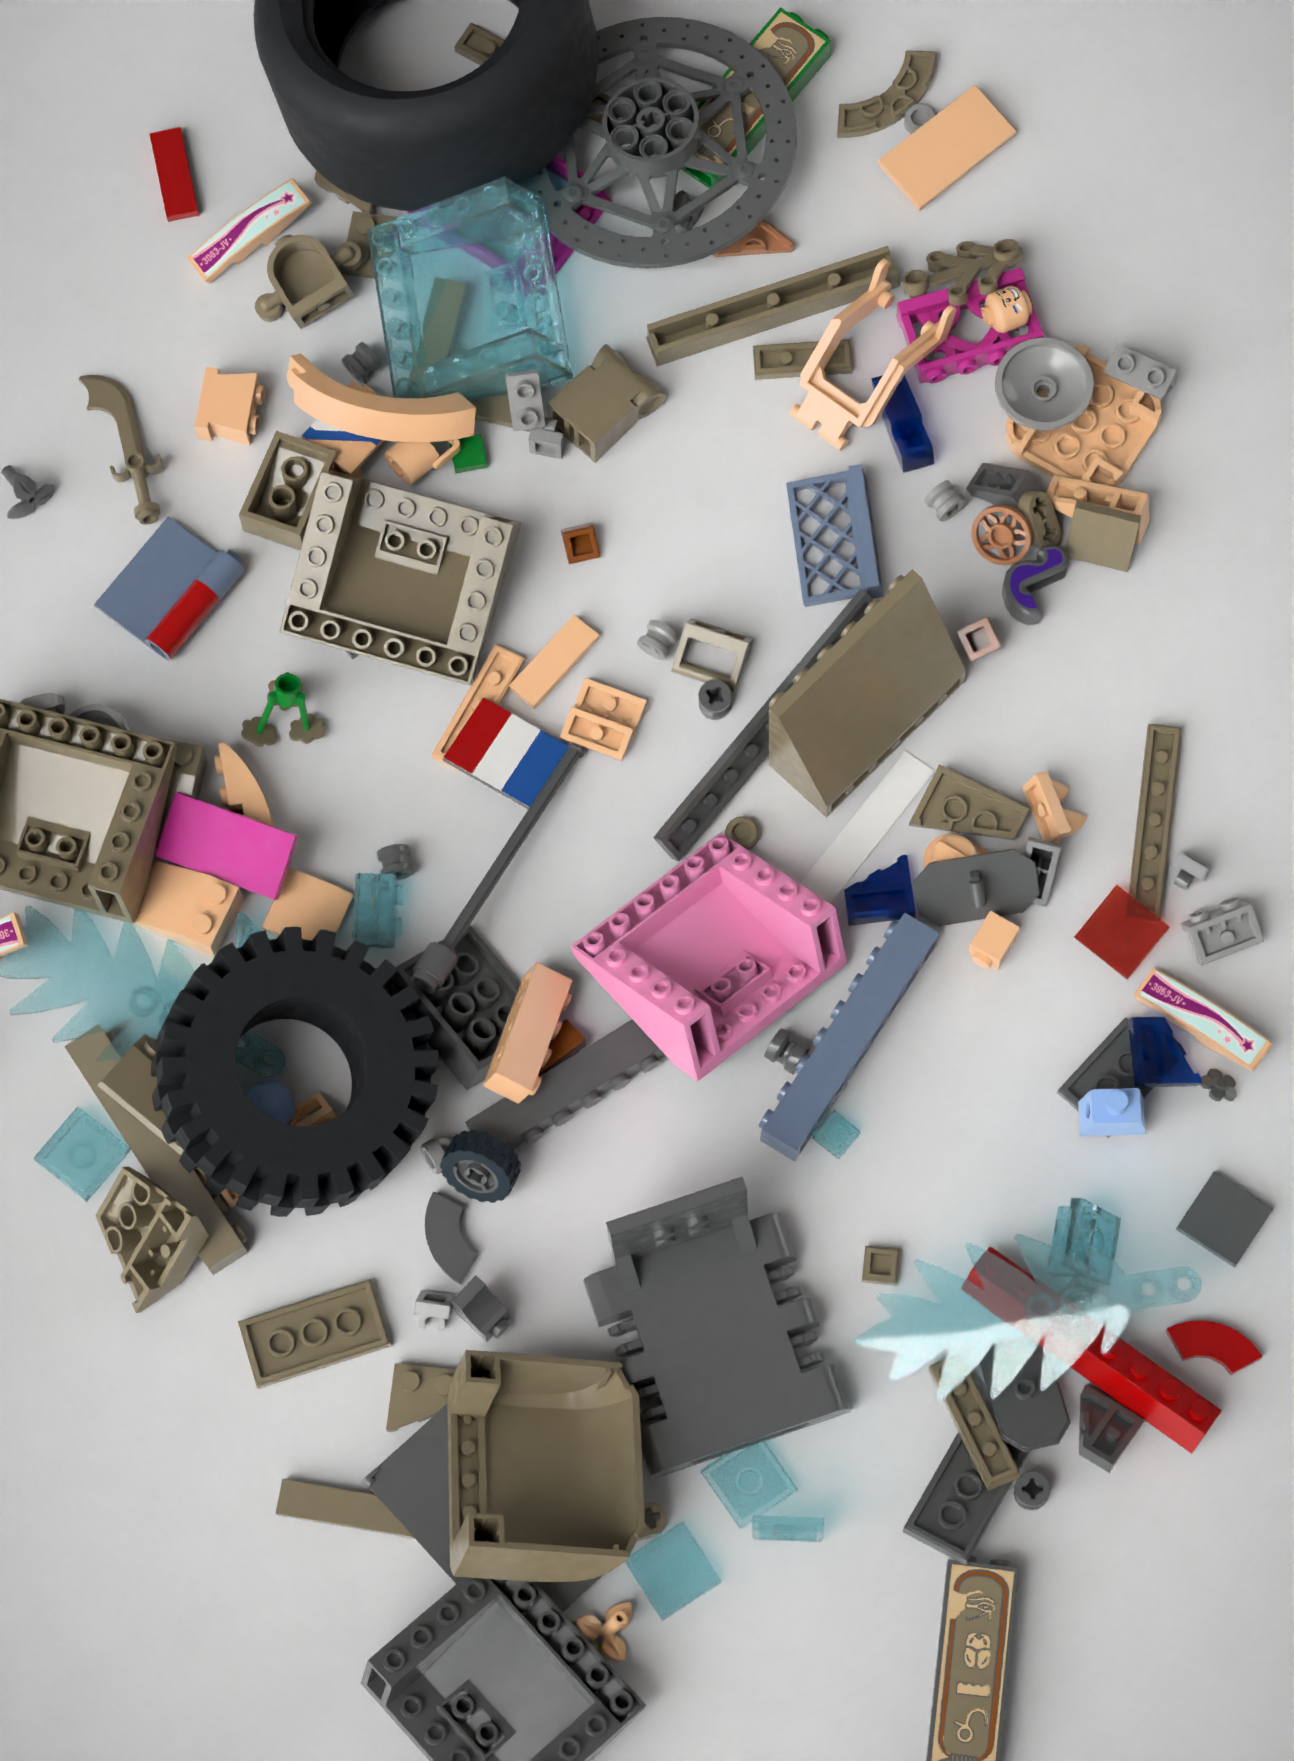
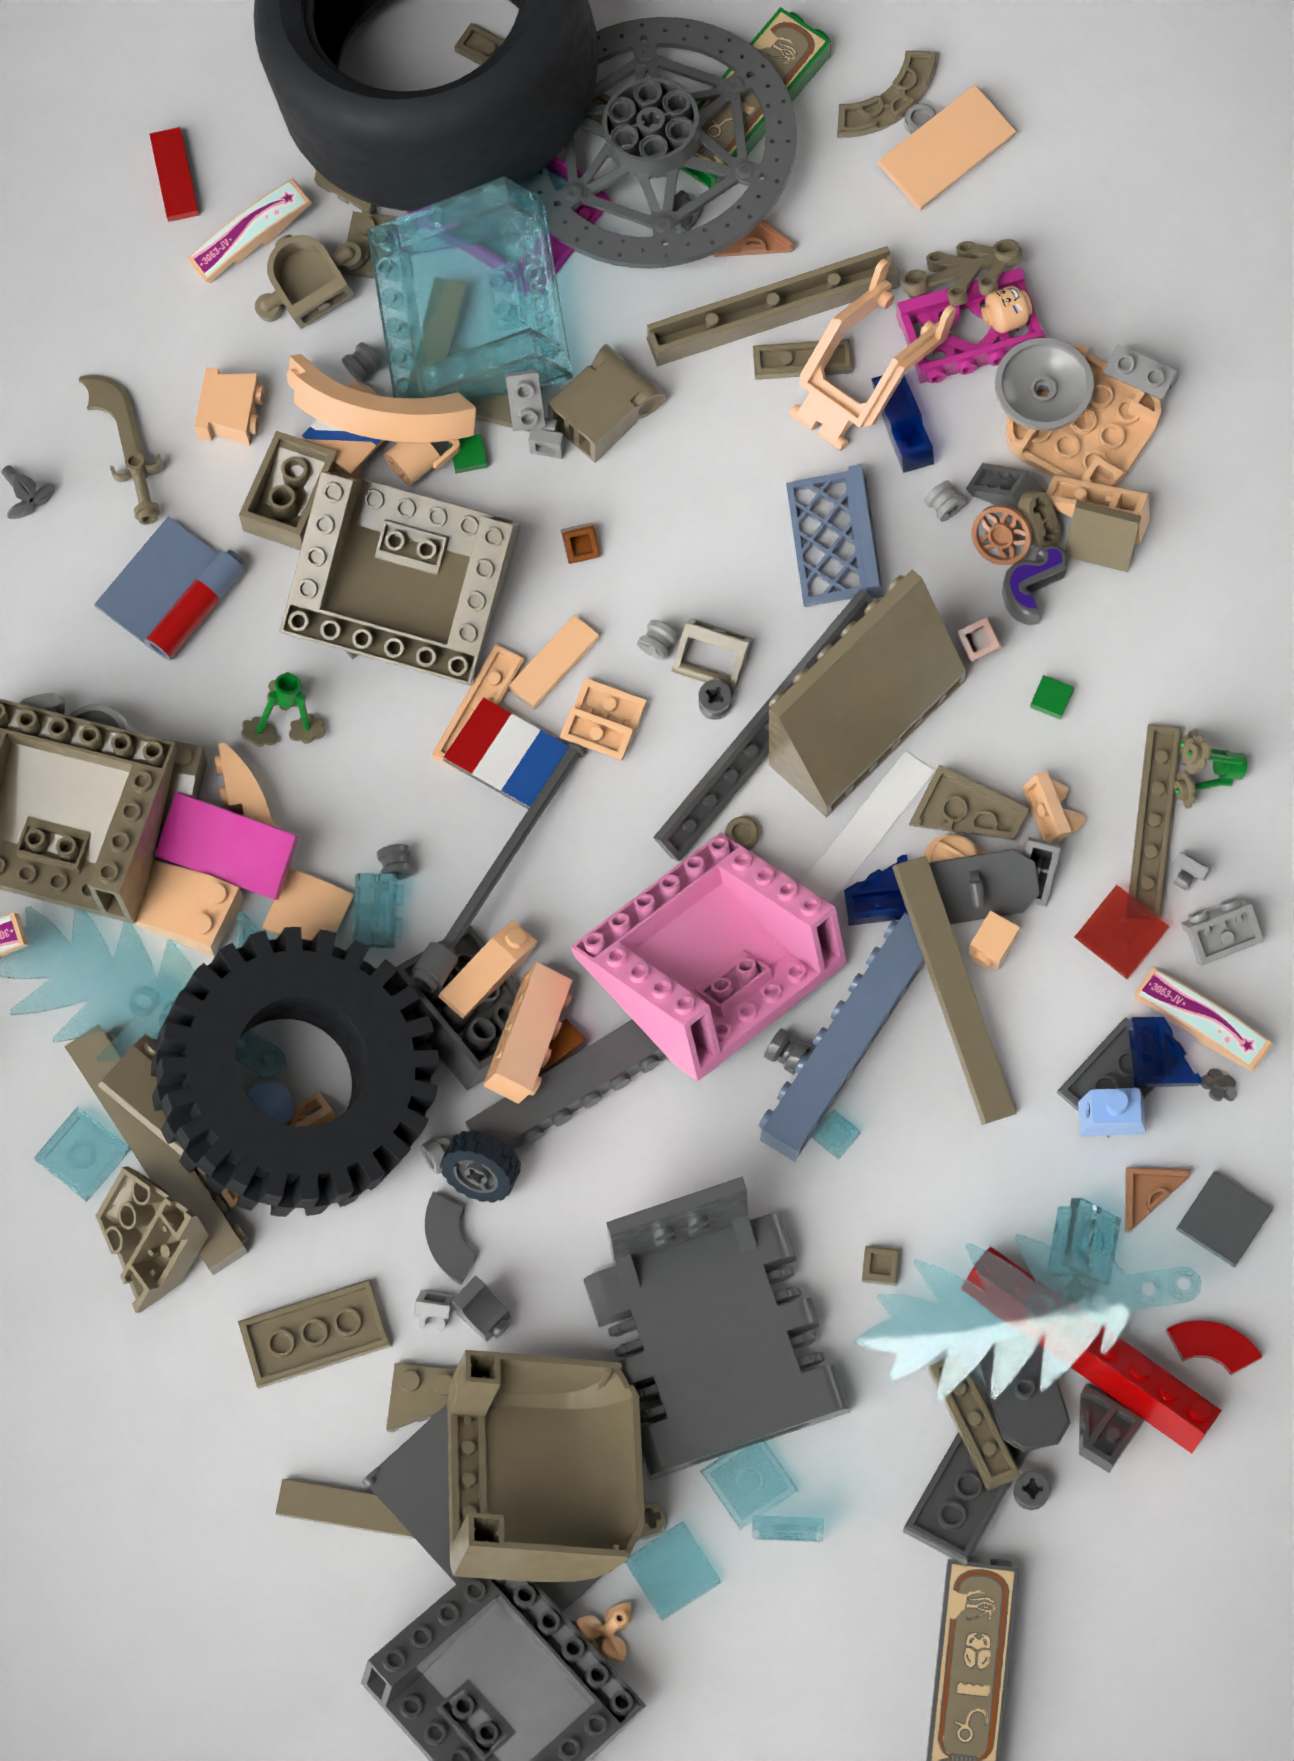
(489, 969): none -> light nougat slope
(954, 990): none -> dark tan tile
(1051, 697): none -> green tile
(1147, 1190): none -> nougat tile
(1195, 756): none -> plant

